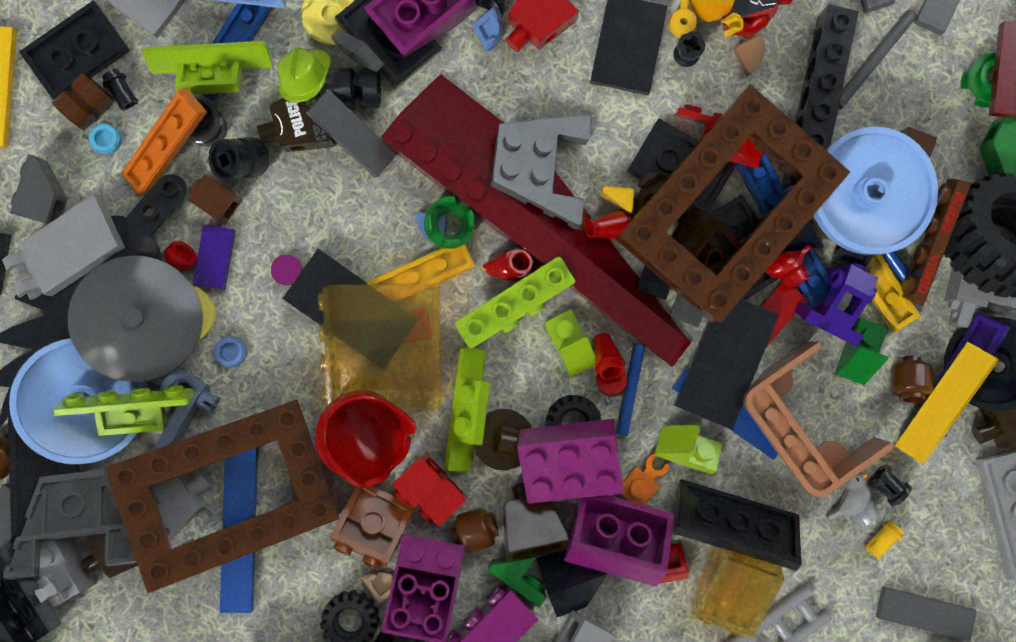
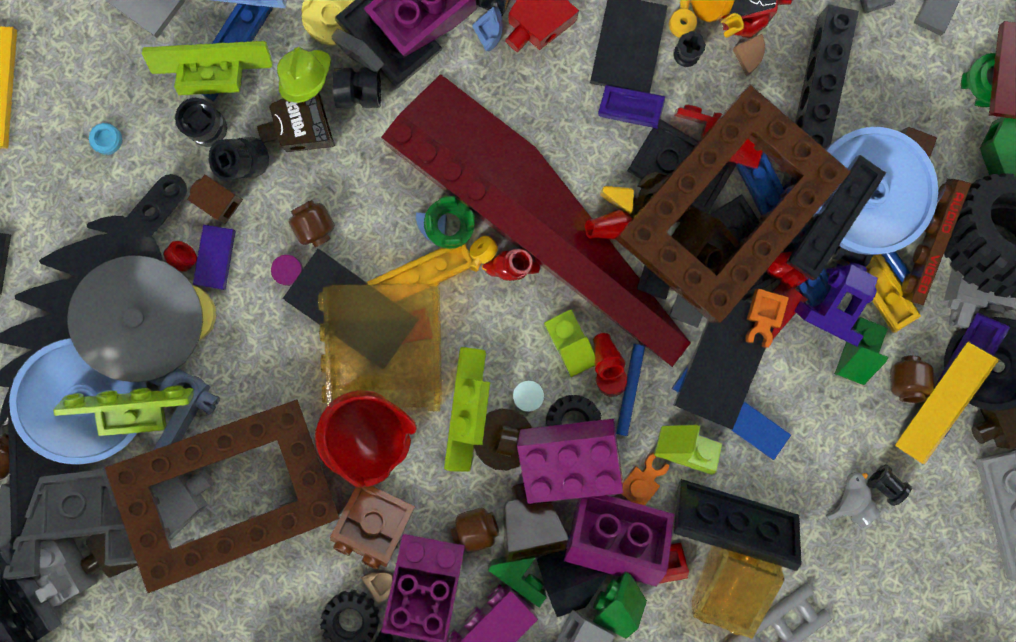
(38, 192): dark grey slope -> none
(66, 249): light grey tile -> none
(75, 45): black tile -> none
(82, 101): reddish brown wheel -> none
(119, 89): black pin -> none
(163, 141): orange tile -> none
(230, 351): medium blue tile -> none
(238, 506): blue tile -> none
(311, 223): none -> reddish brown head
(351, 133): dark grey tile -> none
(429, 488): red brick -> none
(482, 251): none -> yellow piece
(513, 303): lime bracket -> none
(527, 163): wing -> none
(528, 396): none -> light aqua tile
(620, 606): none -> green slope
(631, 106): none -> dark purple tile
(767, 312): none -> orange plate
(818, 468): nougat windscreen -> none
(836, 218): none -> black tile
(876, 57): dark grey bar -> none
(884, 539): yellow pin -> none
(926, 613): dark grey tile -> none

